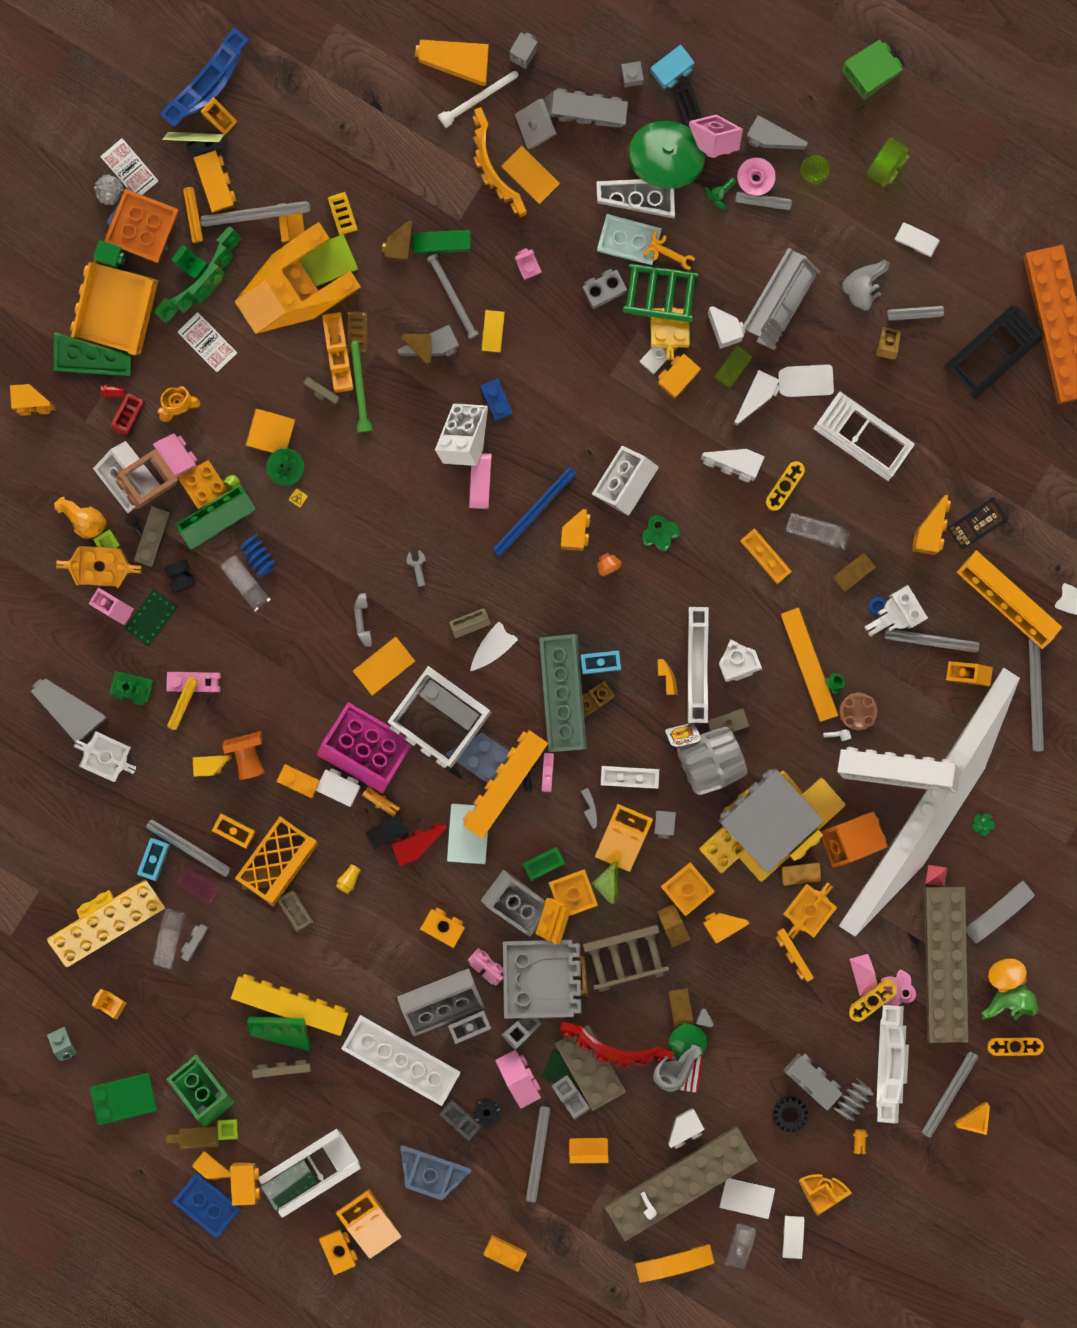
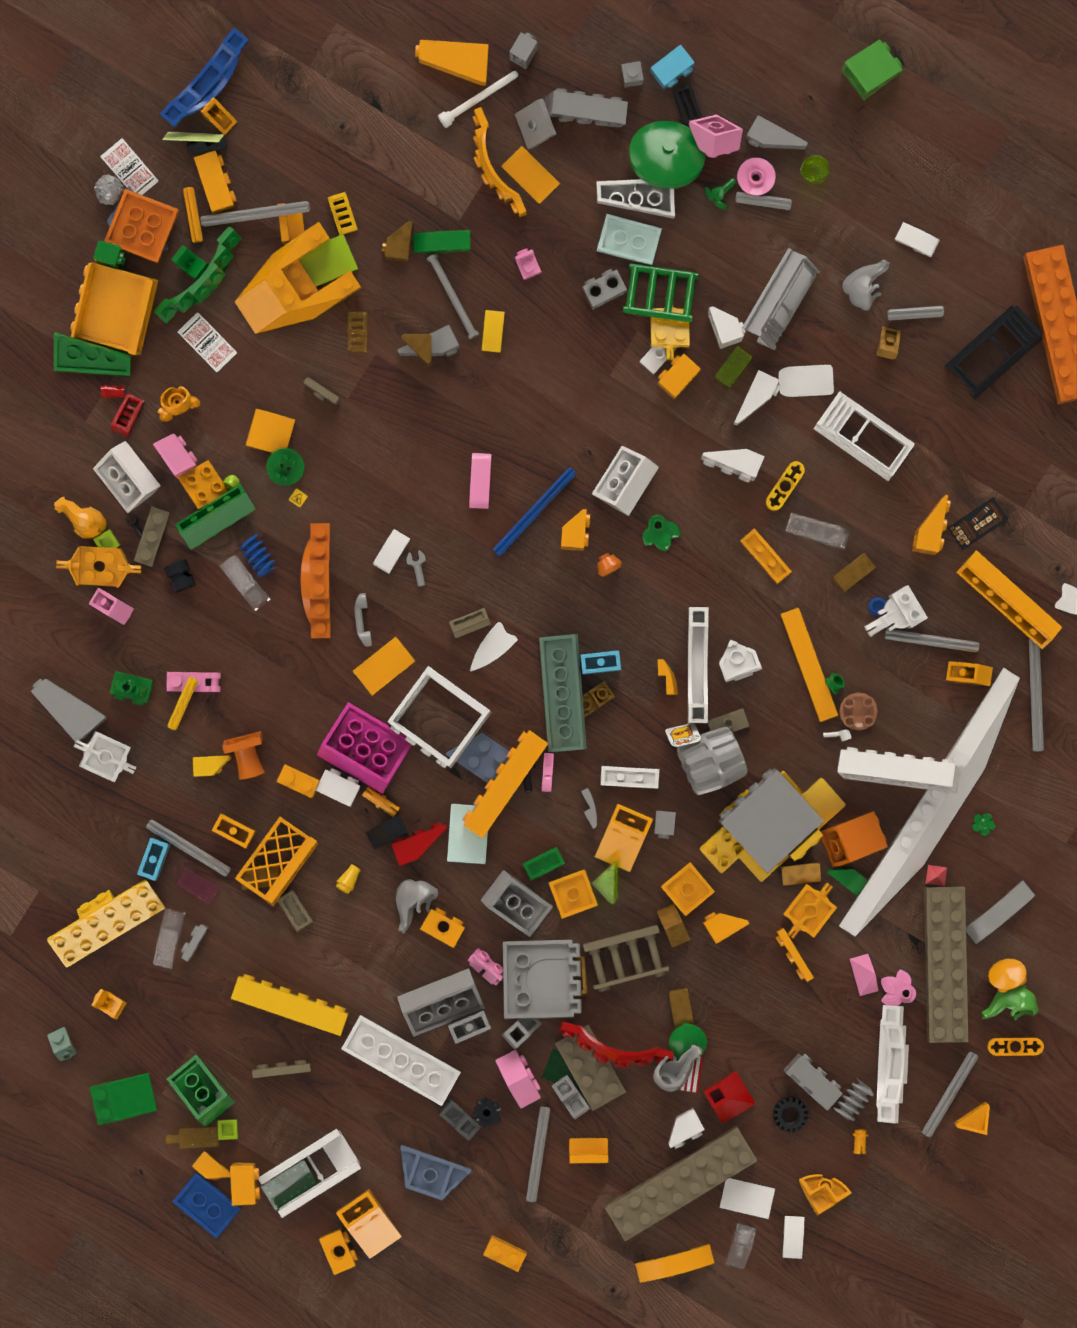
(27, 400): light orange slope -> none
(151, 617): dark green sticker -> none
(162, 468): nougat window -> none
(281, 1030): green wing -> none
(315, 580): none -> orange piece
(337, 352): light orange slope -> none
(363, 424): bright green piece -> none
(391, 551): none -> white slope
(410, 896): none -> light grey piece
(449, 705): light grey slope -> none
(463, 435): white slope -> none
(496, 399): blue plate -> none
(553, 921): light orange plate -> none
(650, 1212): white hand -> none
(655, 247): light orange bar -> none
(704, 1018): light grey slope -> none
(729, 1097): none -> red slope
(849, 878): none -> green slope
(865, 1013): yellow beam -> none
(885, 165): clear neon green brick -> none

